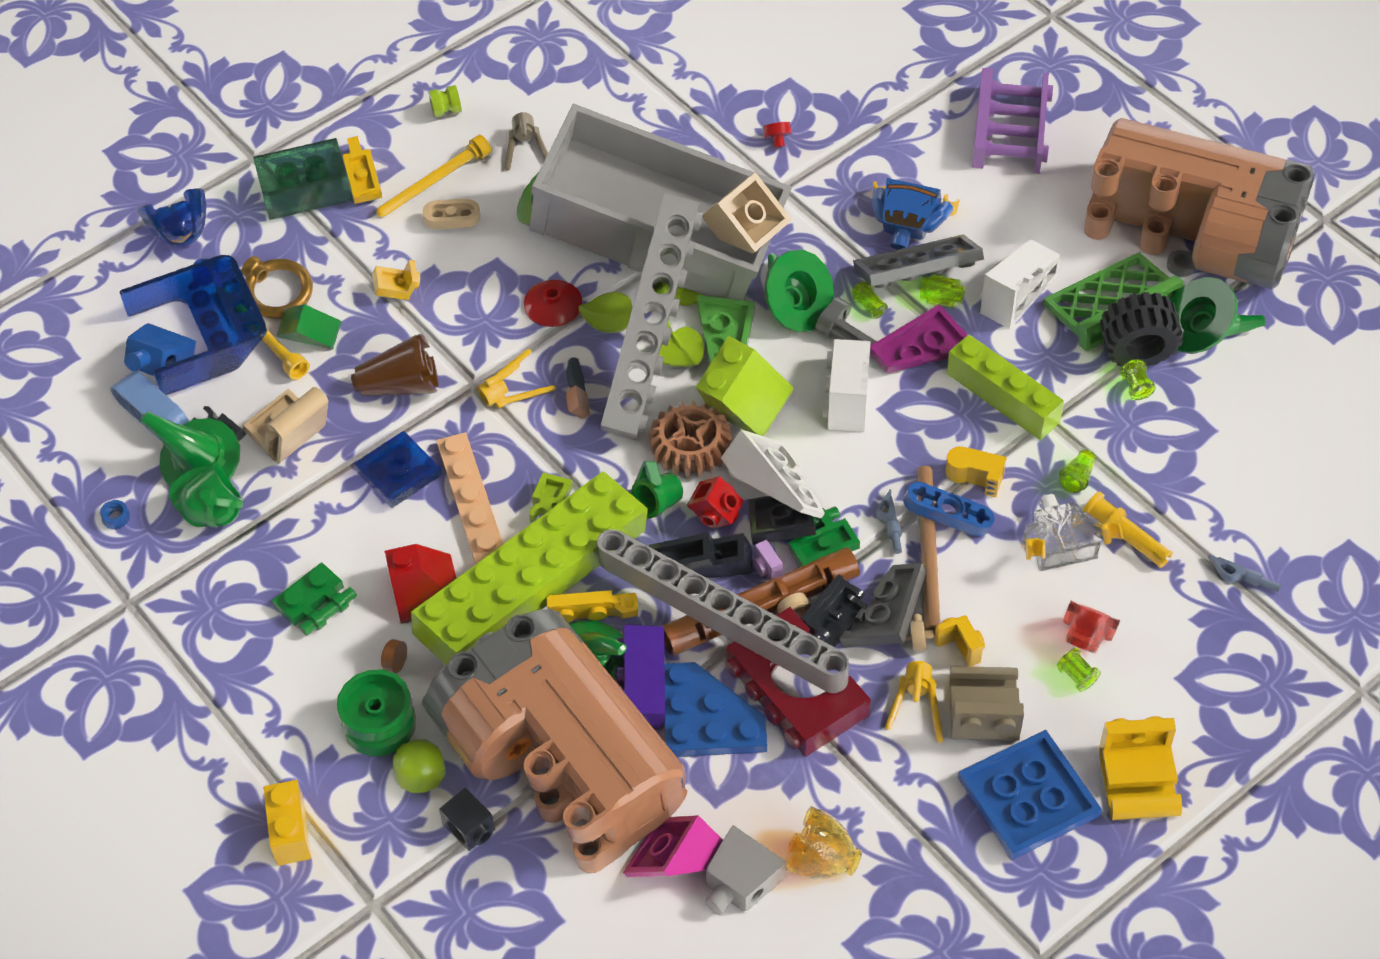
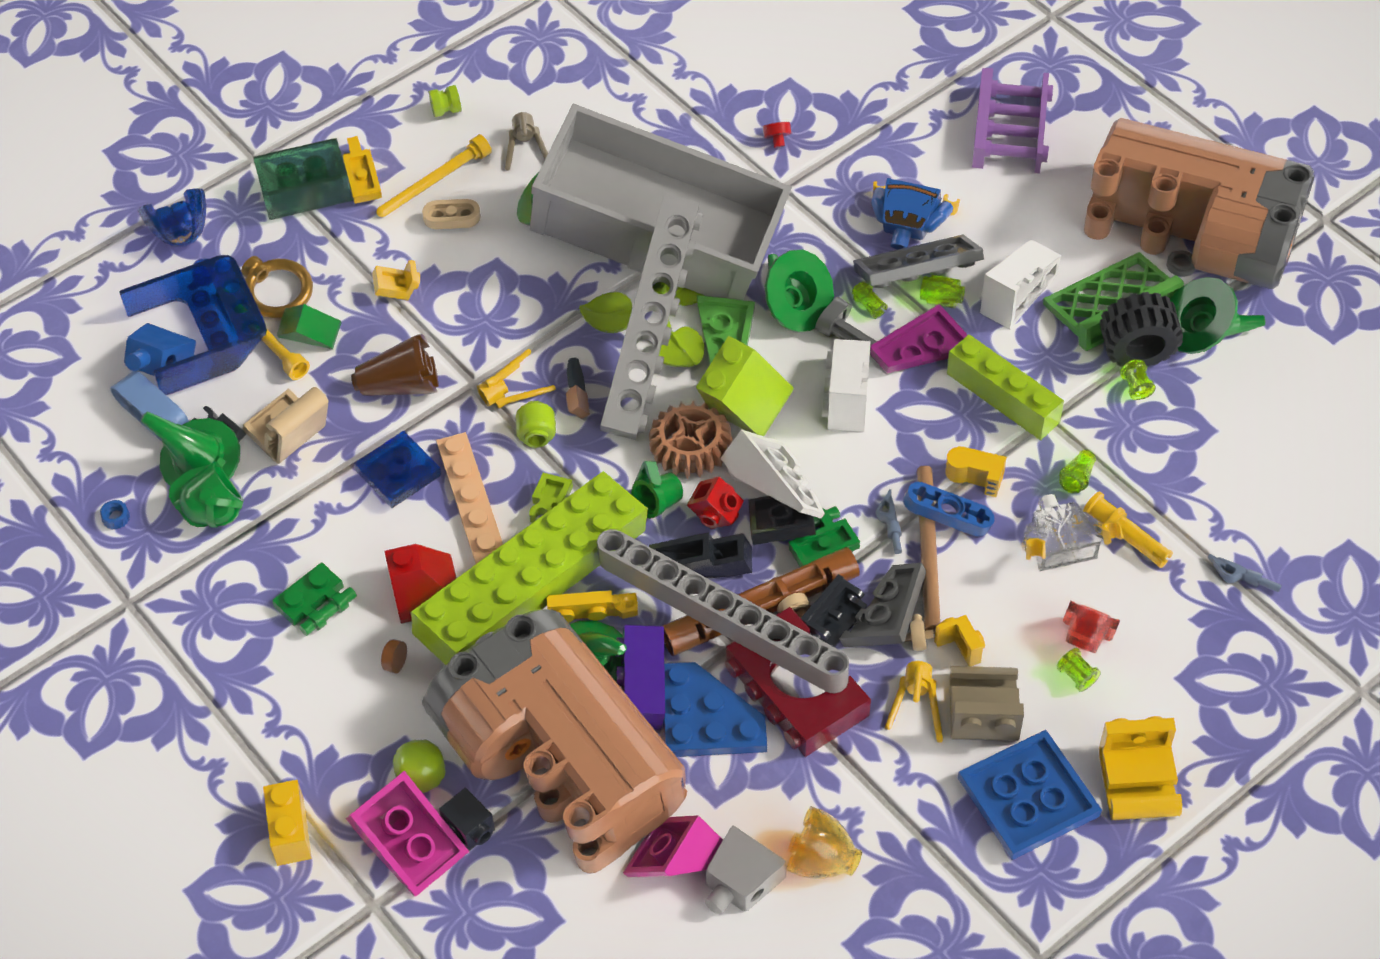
(376, 712): green wheel -> none
(407, 834): none -> dark pink slope
(535, 424): none -> lime head
(552, 303): red dish -> none
(747, 215): tan slope -> none
(767, 561): lavender plate -> none

